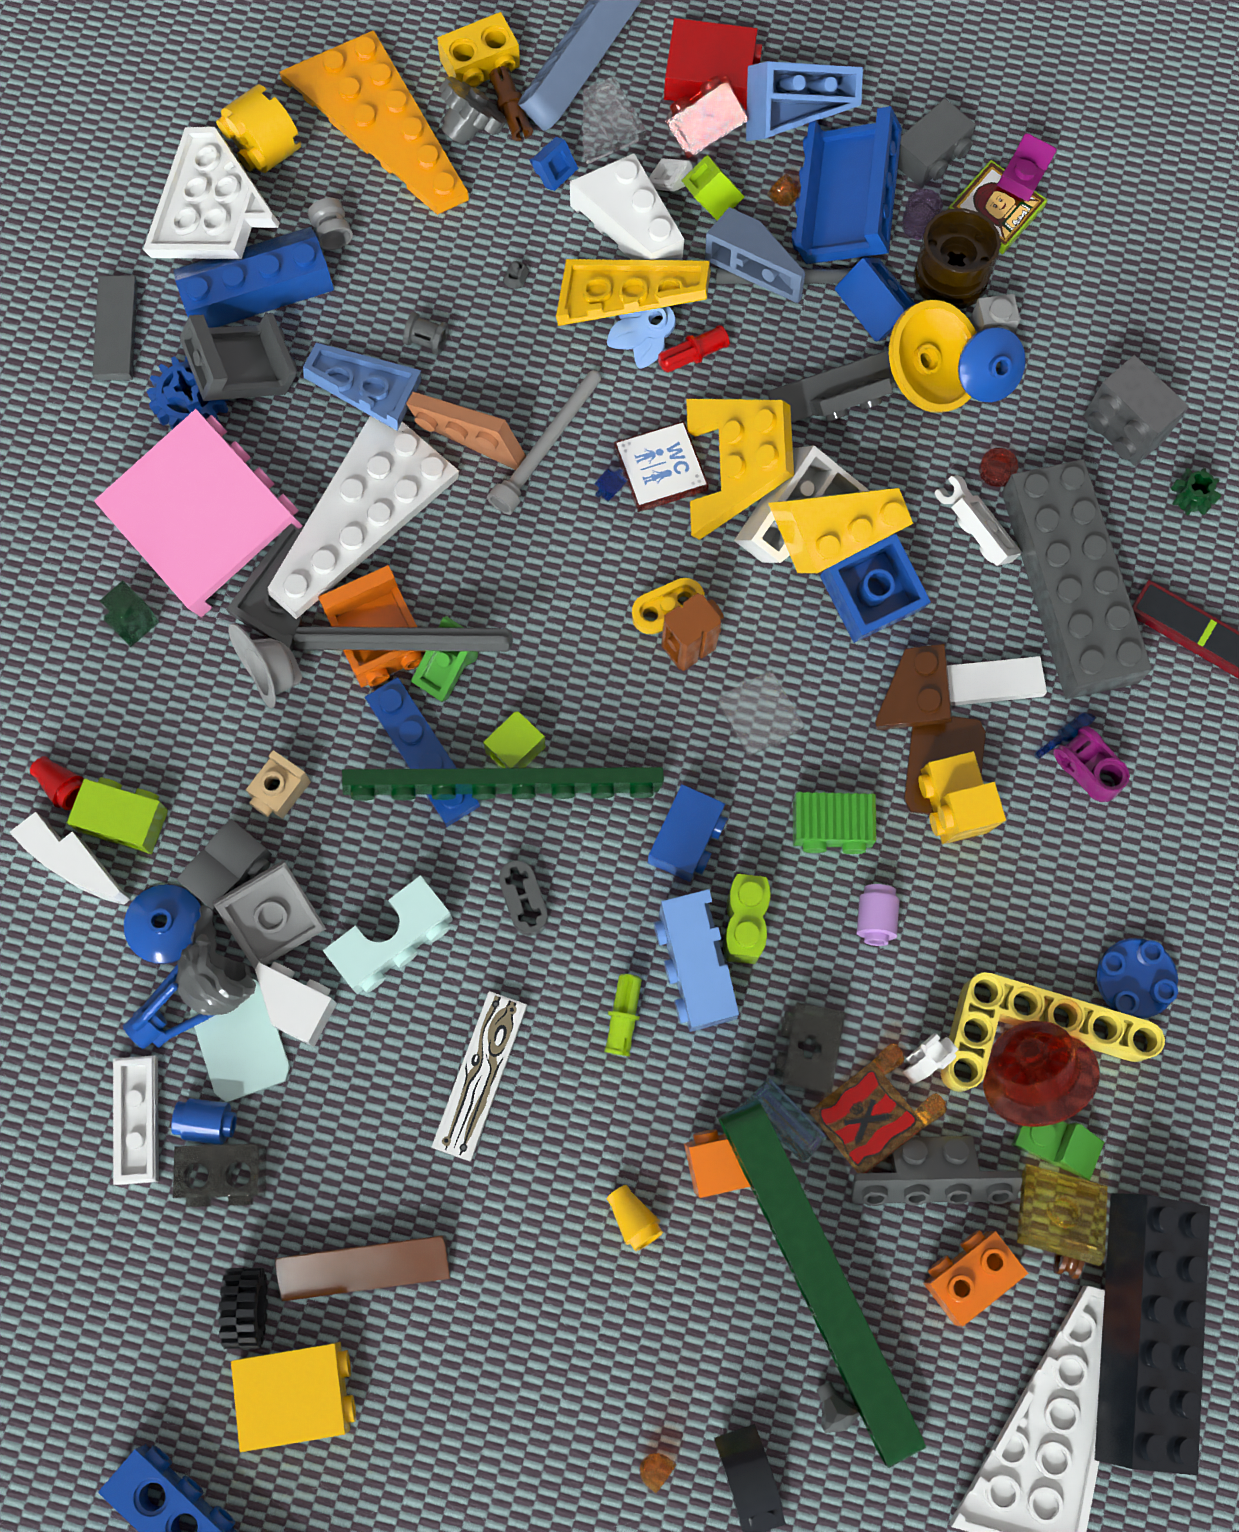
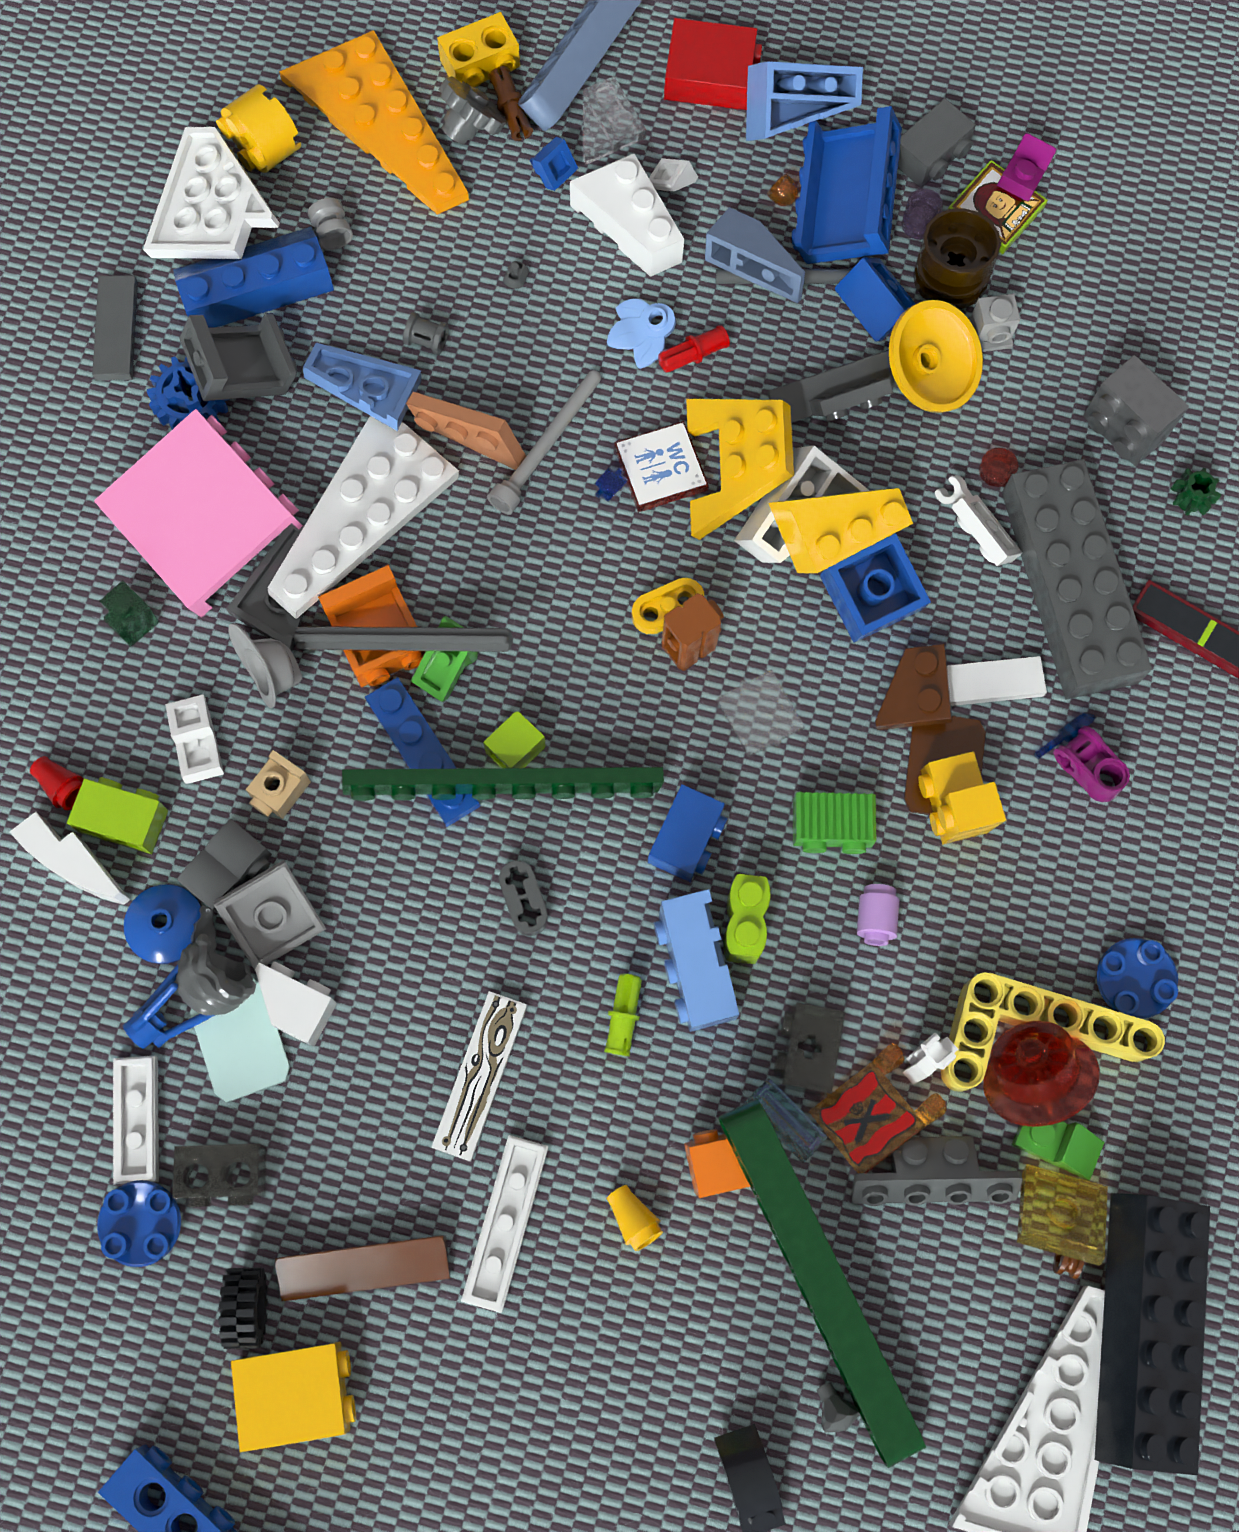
(138, 1223): none -> blue dish
(194, 739): none -> white slope
(203, 1121): blue brick -> none
(364, 961): light aqua arch -> none
(505, 1224): none -> white tile
(619, 287): yellow wing -> none
(655, 1470): clear orange hinge -> none
(706, 115): clear red bracket -> none
(712, 187): lime panel -> none
(974, 1276): orange brick -> none
(979, 362): blue dish -> none

